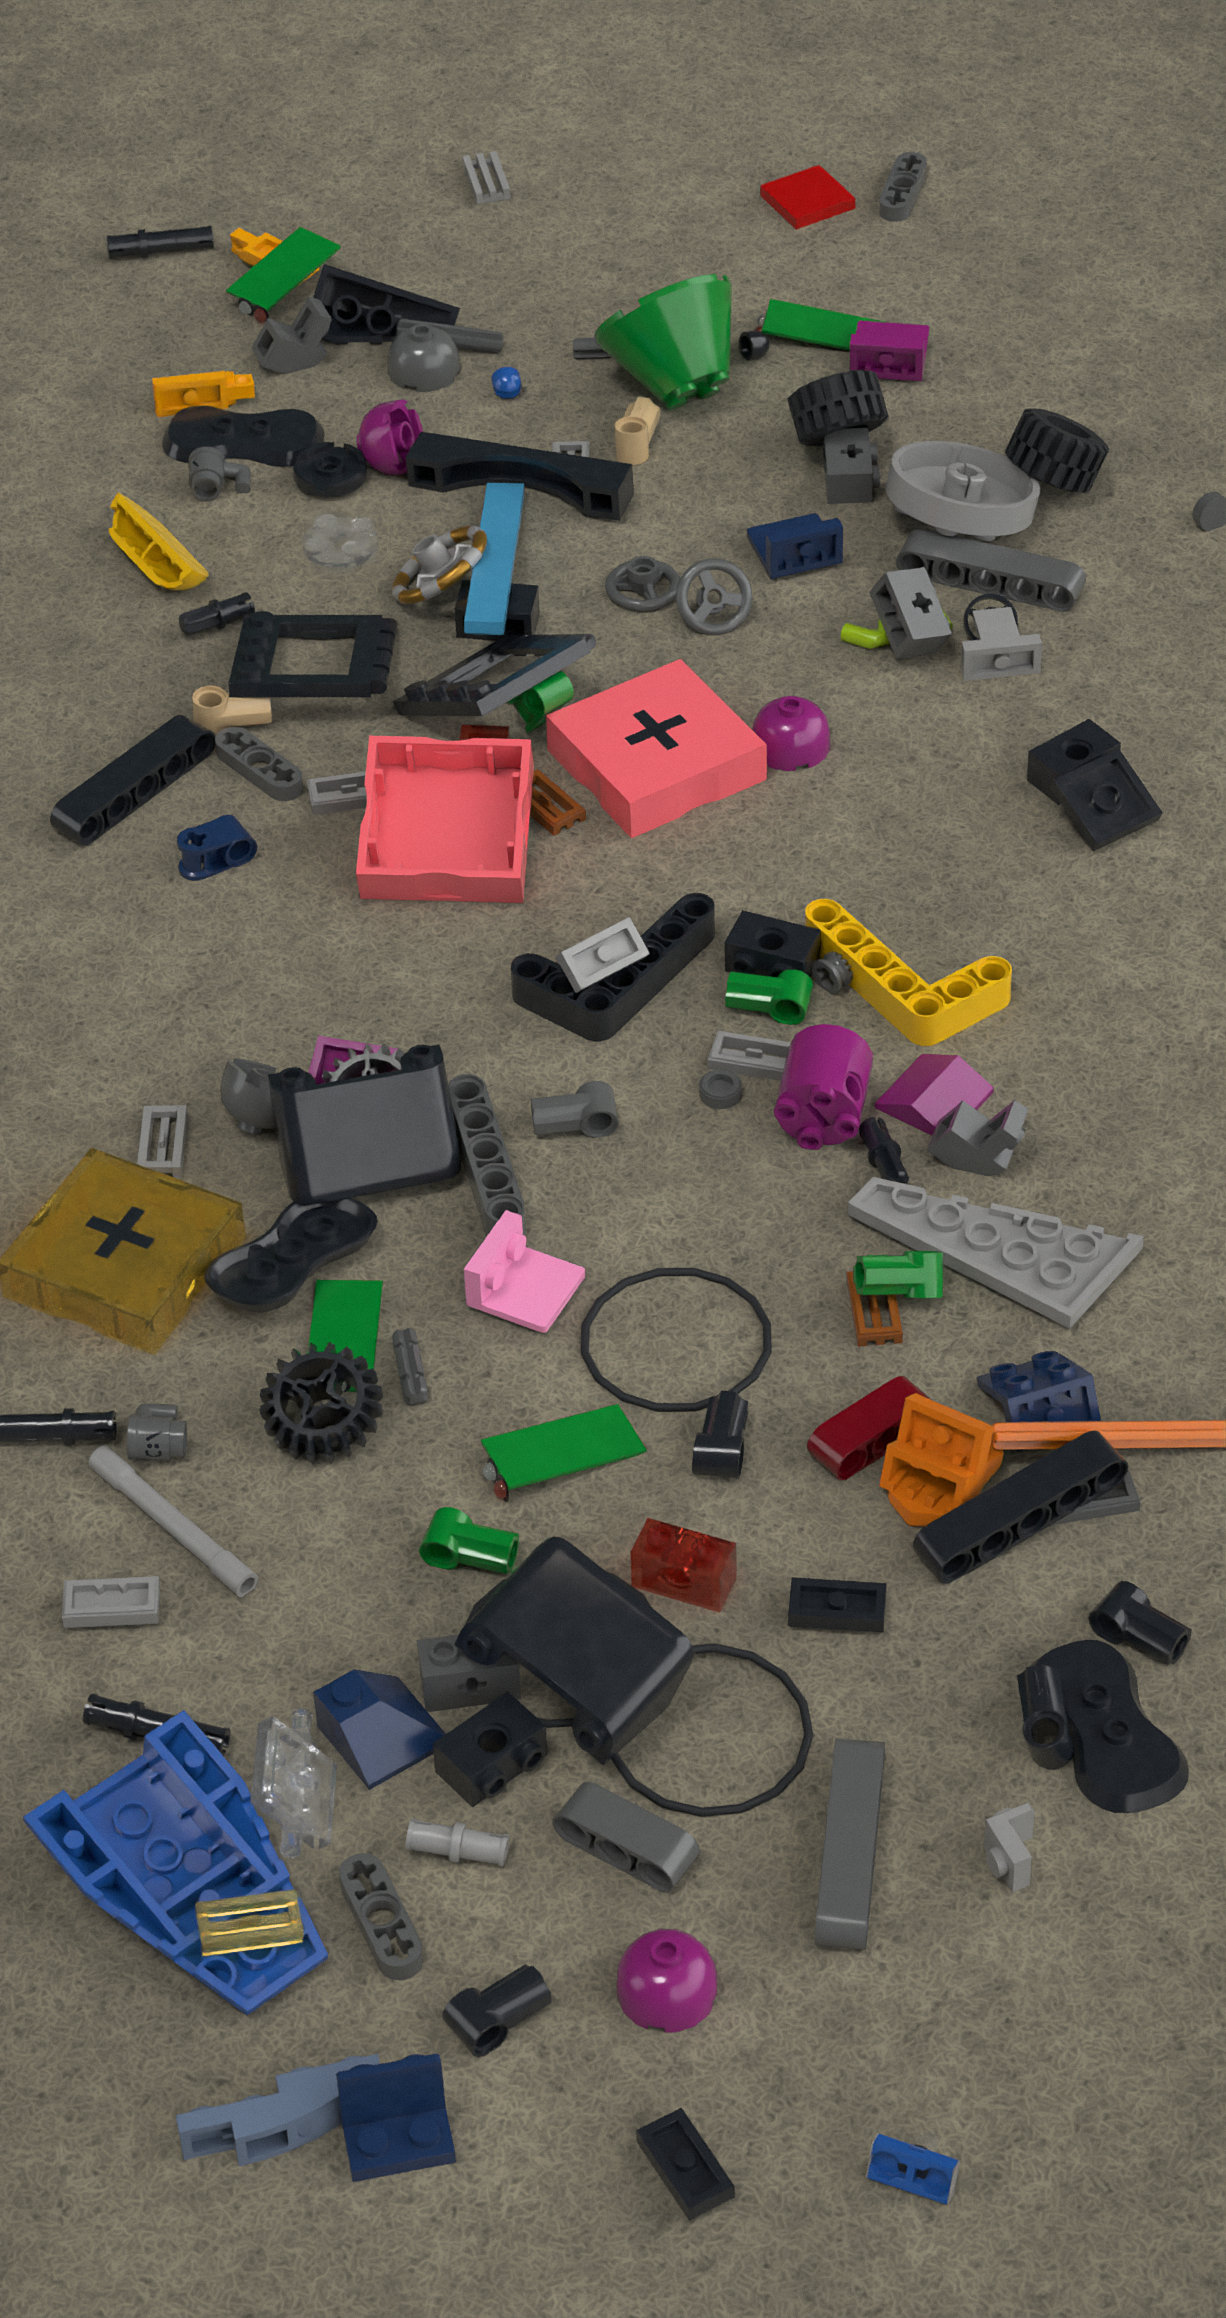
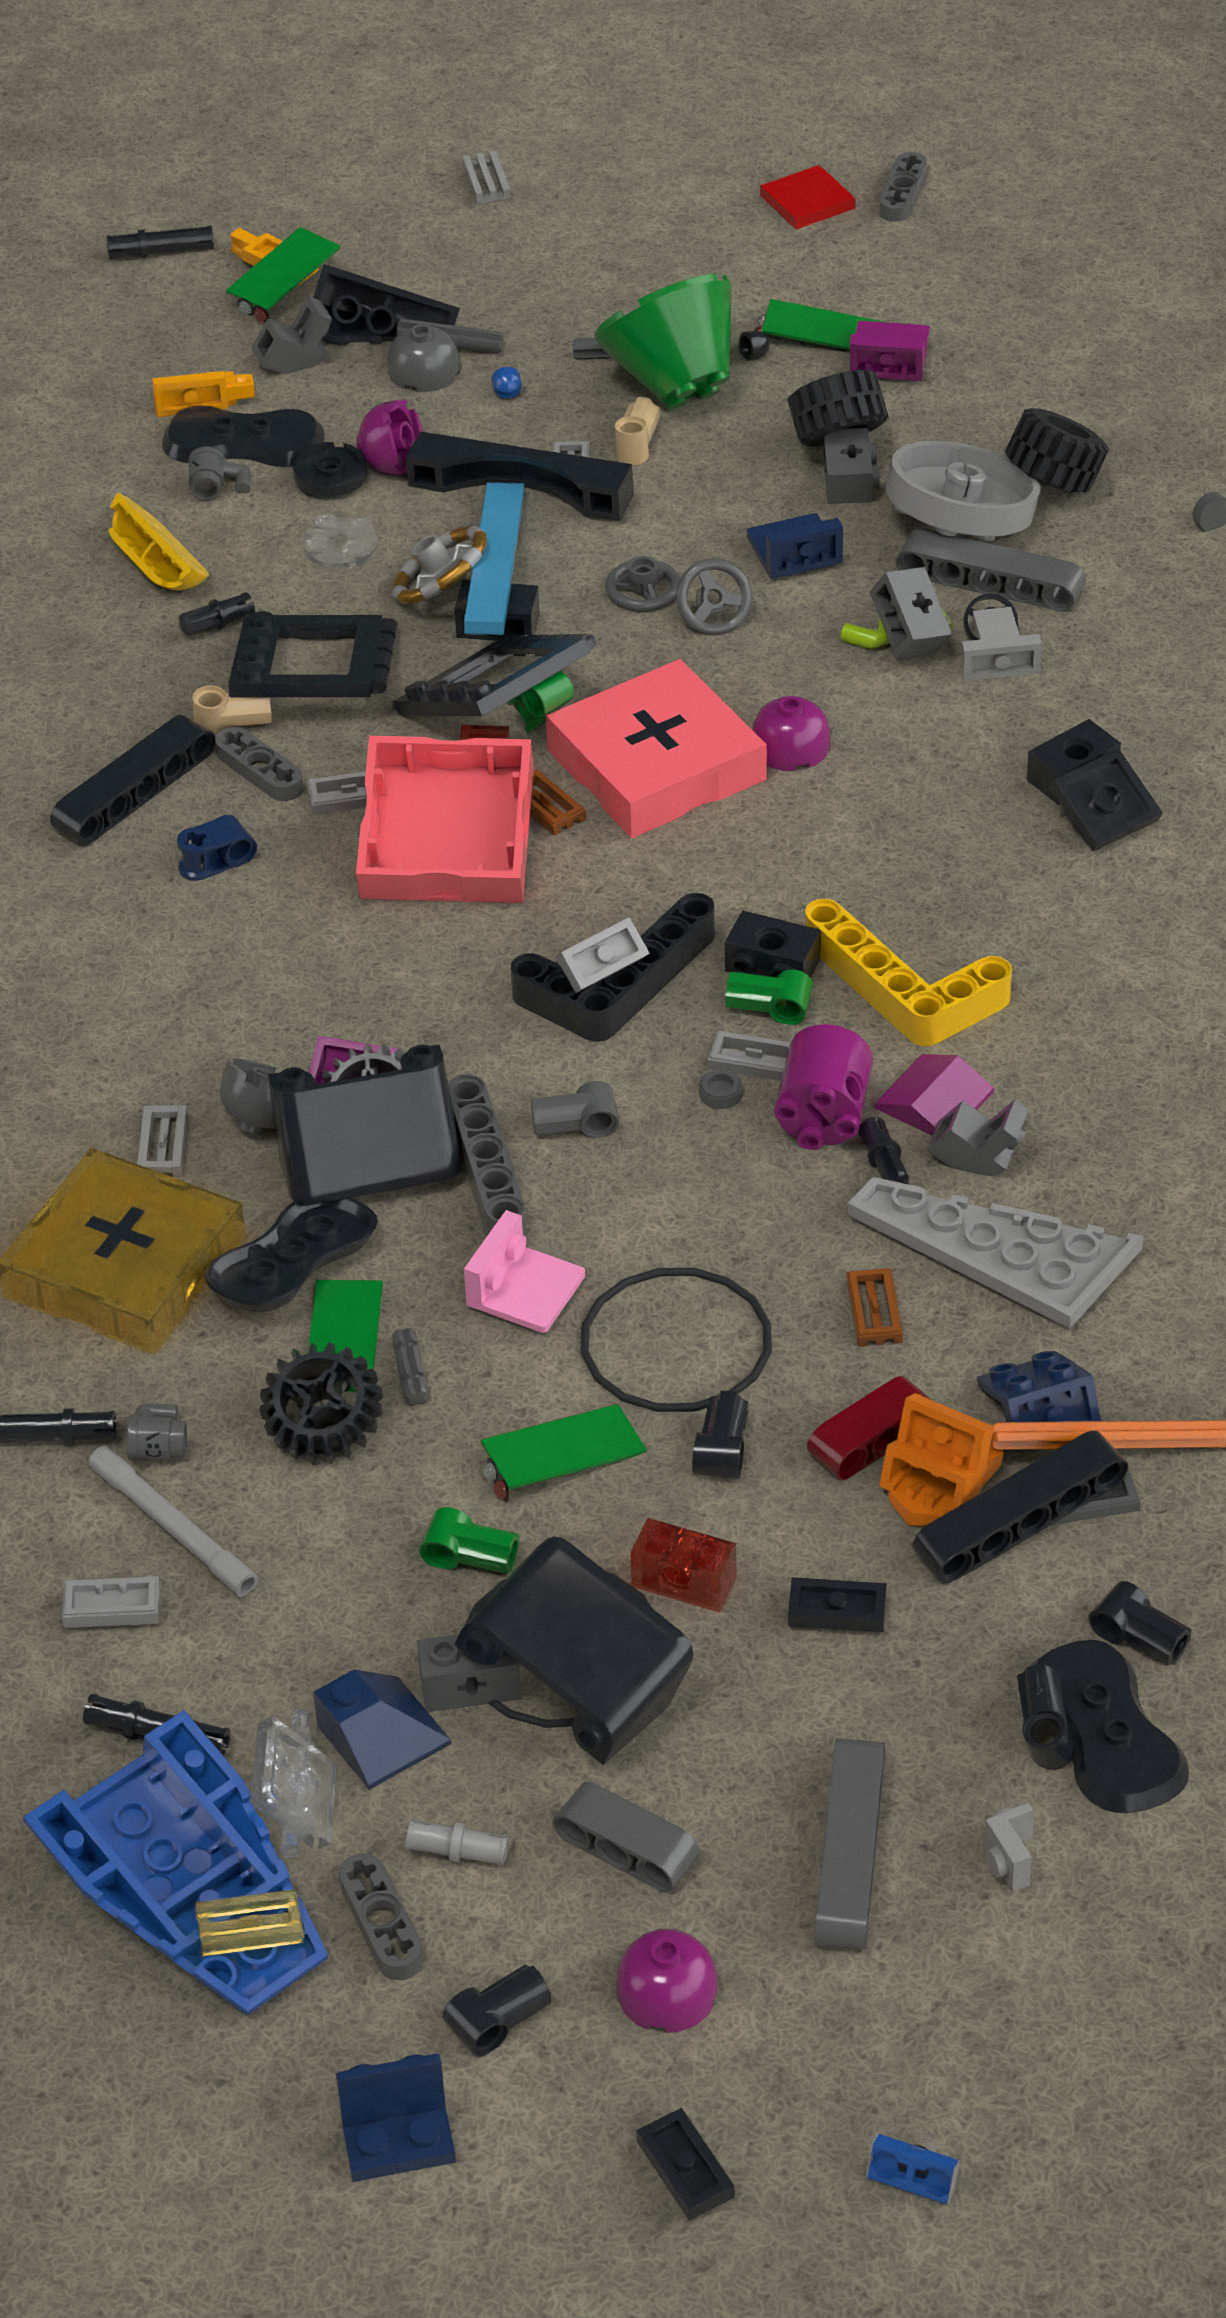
(273, 2123): sand blue slope -> none
(490, 1749): black brick -> none
(755, 1801): black piece -> none
(832, 972): dark grey bush -> none
(911, 1274): green piece -> none

